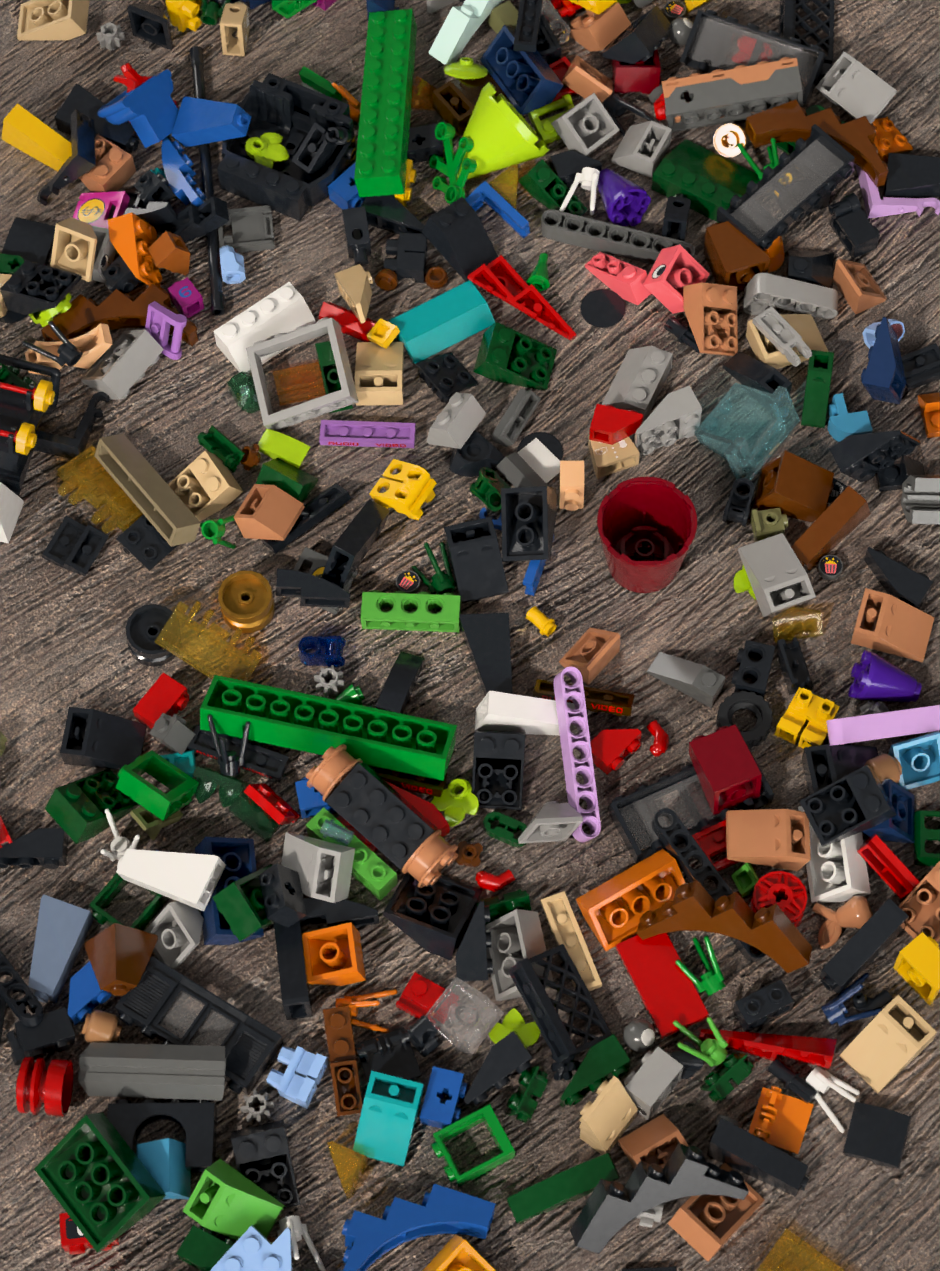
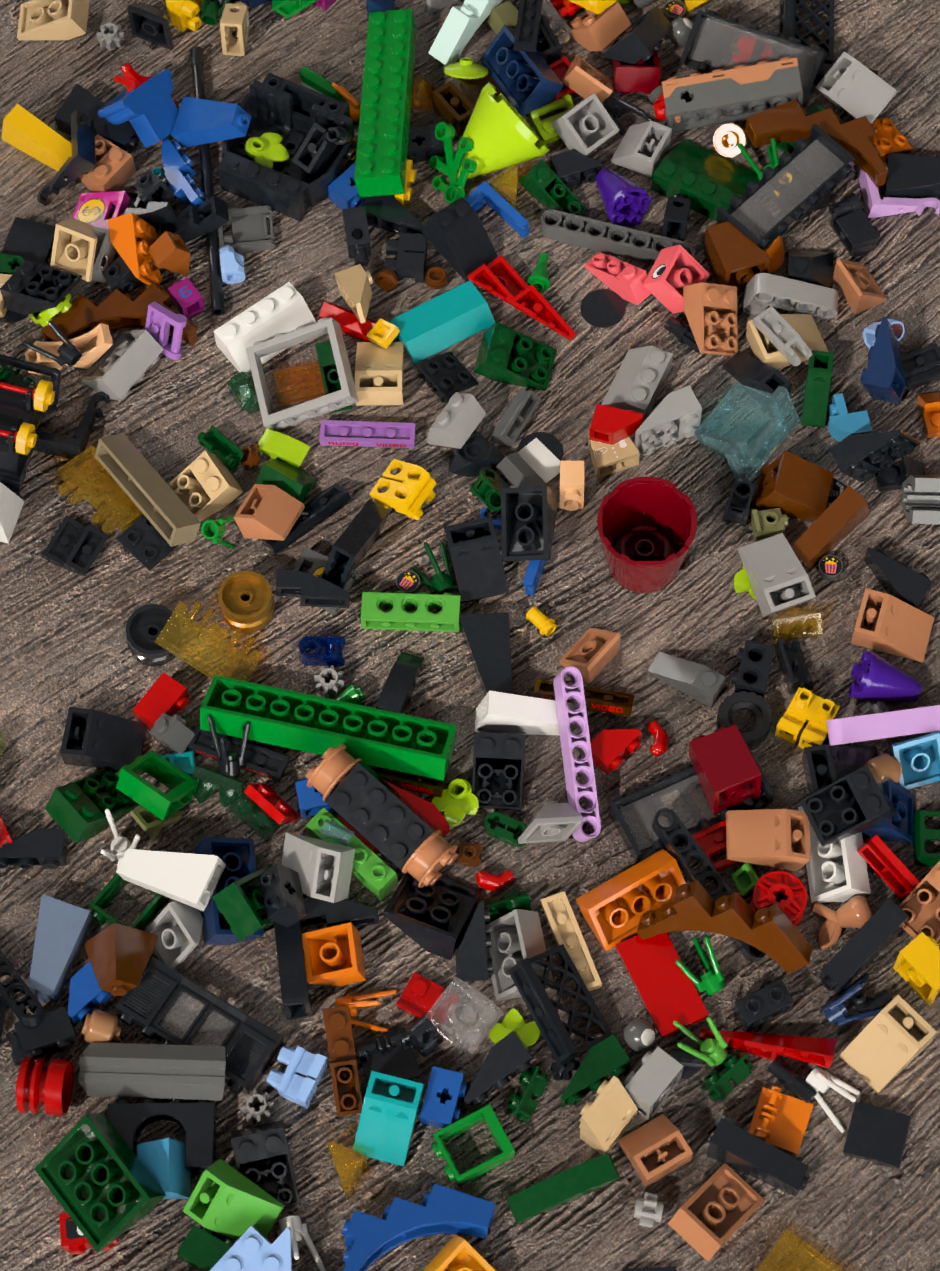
(589, 181): white plant -> none
(650, 1185): arch -> none

